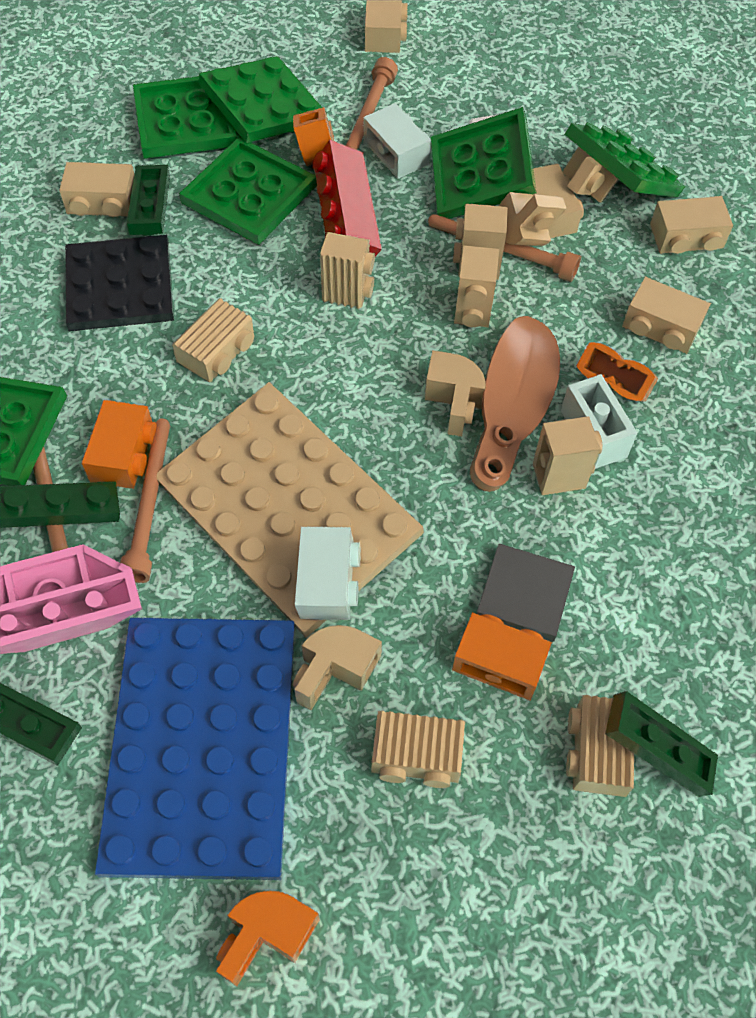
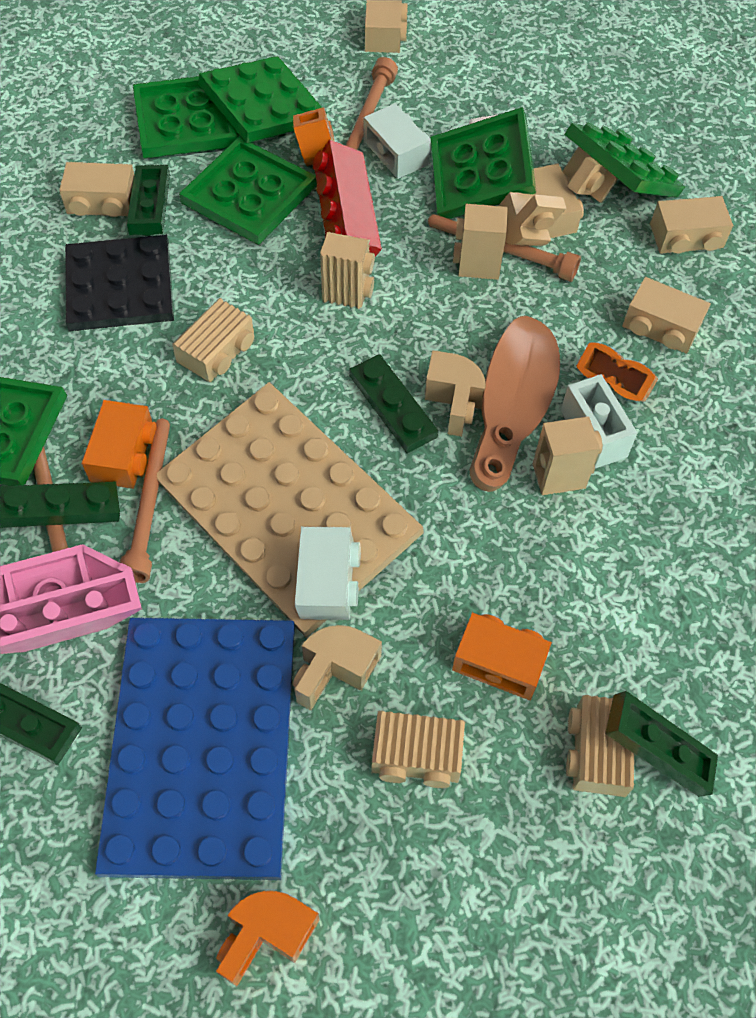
(393, 403): none -> dark green plate
(476, 286): tan brick -> none
(526, 591): dark grey tile -> none

